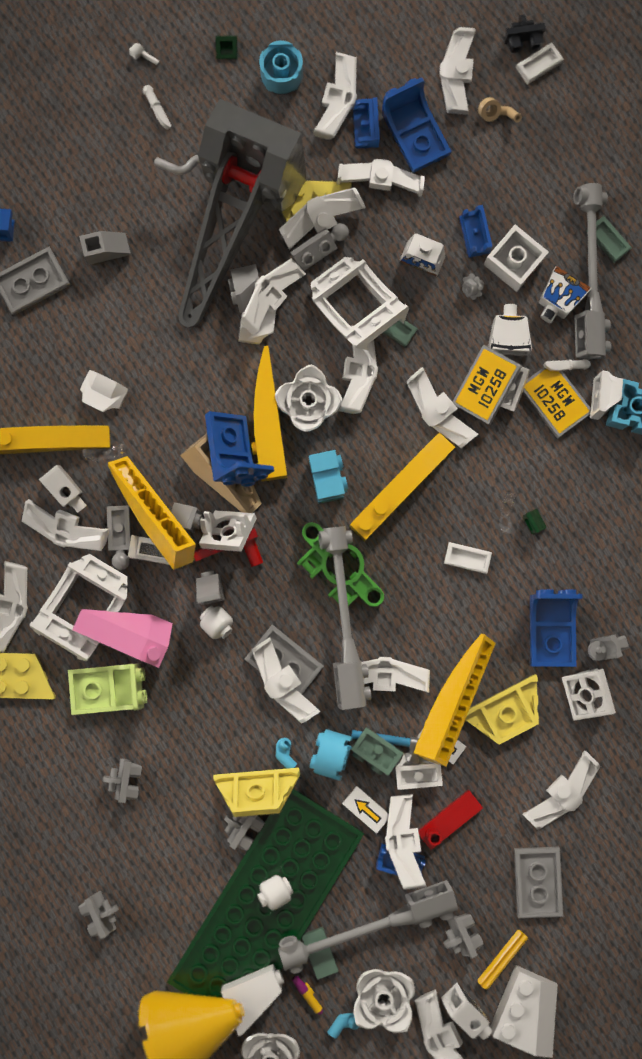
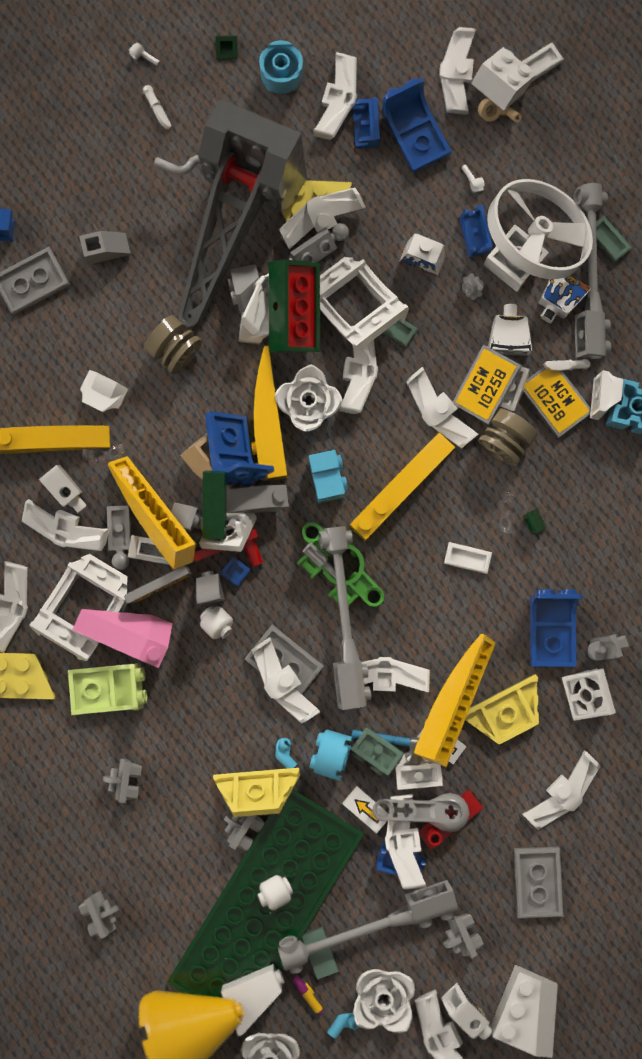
(158, 585): none -> light grey tile
(170, 342): none -> dark tan wheel
(214, 504): none -> dark green tile
(235, 571): none -> blue tile
(257, 499): none -> light grey slope
(294, 306): none -> brick
(318, 558): none -> light grey axle
(381, 176): white plate -> none
(429, 811): none -> light grey beam
(475, 184): none -> white hand
(502, 959): yellow axle -> none
(503, 78): none -> white brick
(510, 434): none -> dark tan wheel
(524, 31): black hips -> none
(527, 259): none -> white piece

